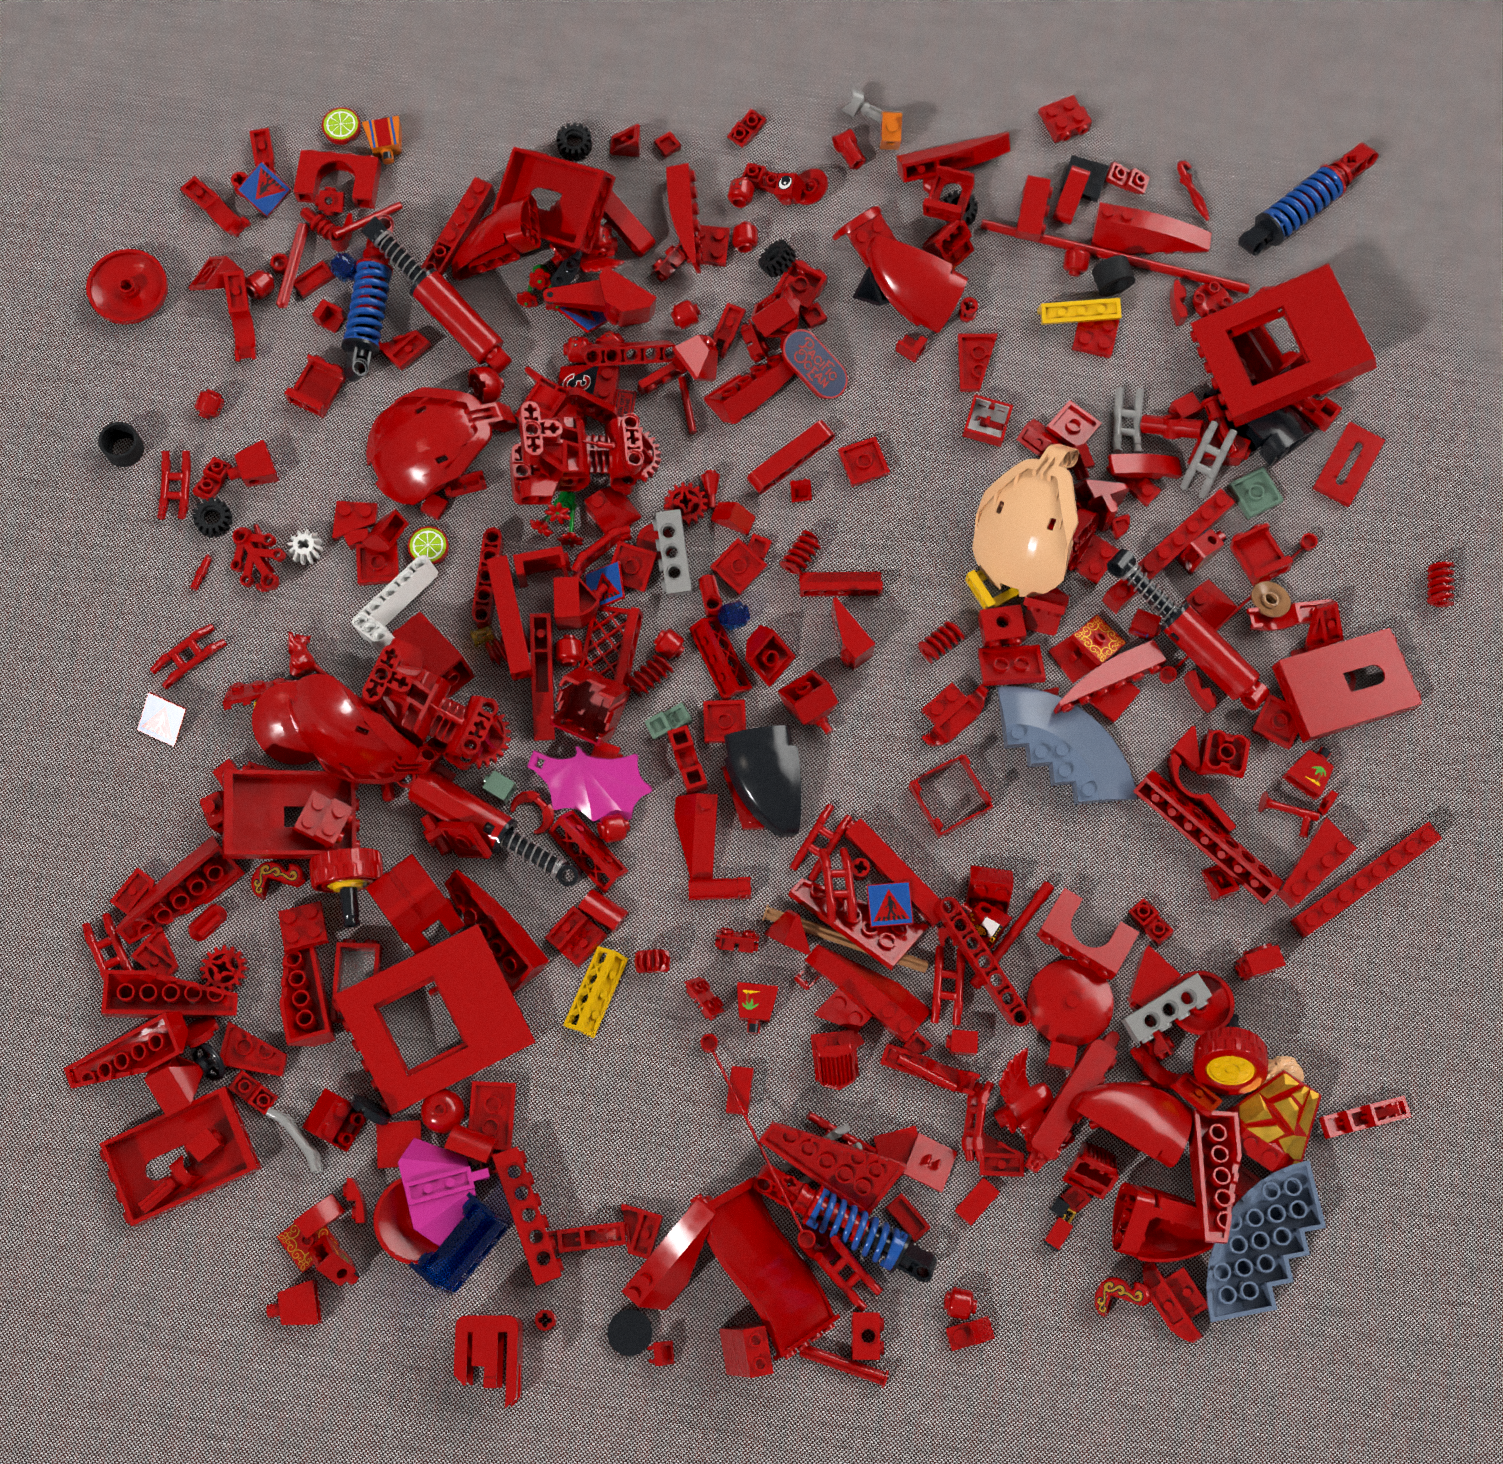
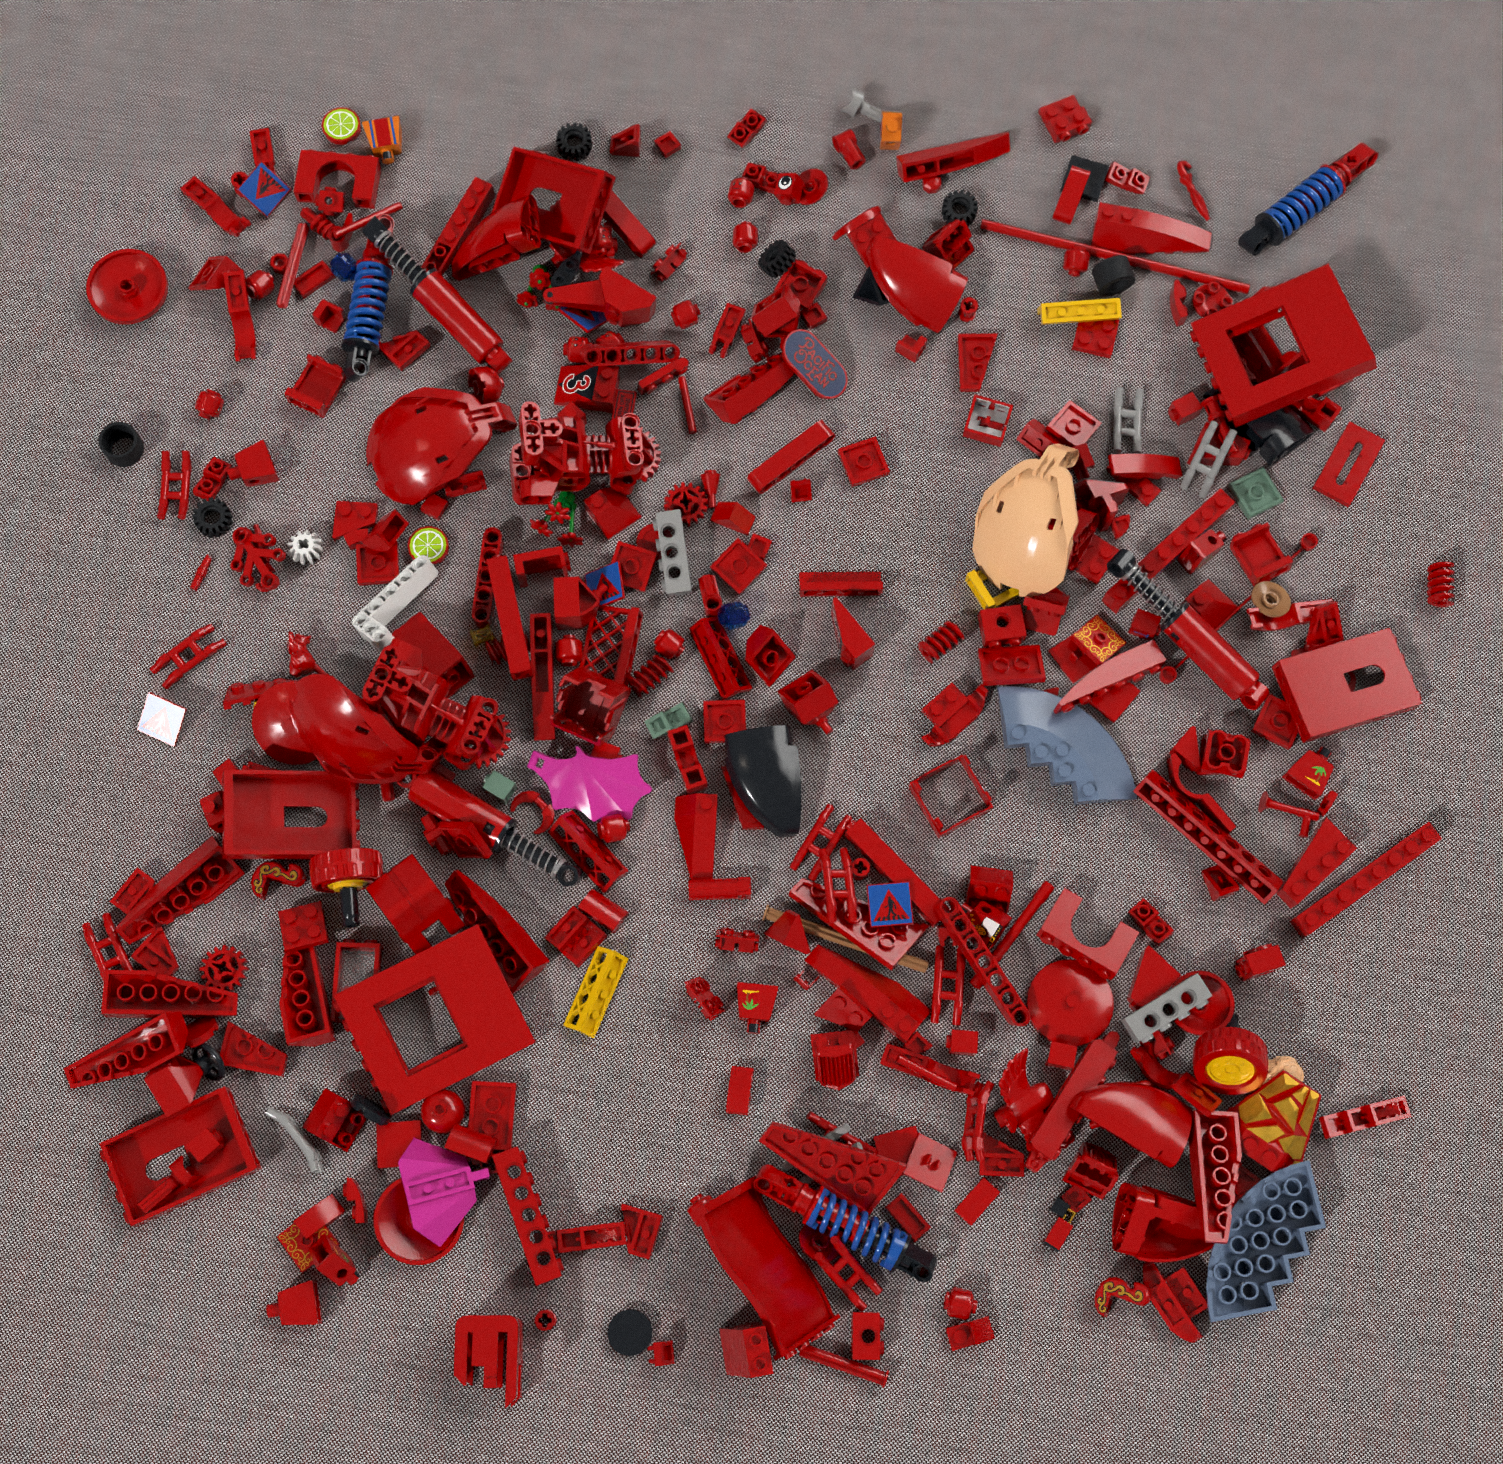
(207, 922): red piece -> none
(252, 1091): red slope -> none
(324, 819): red plate -> none
(463, 1248): clear blue windscreen -> none
(546, 394): red piece -> none
(599, 548): red piece -> none
(602, 412): red beam -> none
(652, 961): red gear -> none
(673, 1261): red wedge -> none
(685, 210): red slope -> none
(699, 357): slope -> none
(714, 245): red plate -> none
(800, 553): red piece -> none
(806, 1238): red piece -> none
(945, 211): red panel -> none
(1033, 208): red wedge -> none
(1172, 426): red piece -> none
(1203, 697): red slope -> none

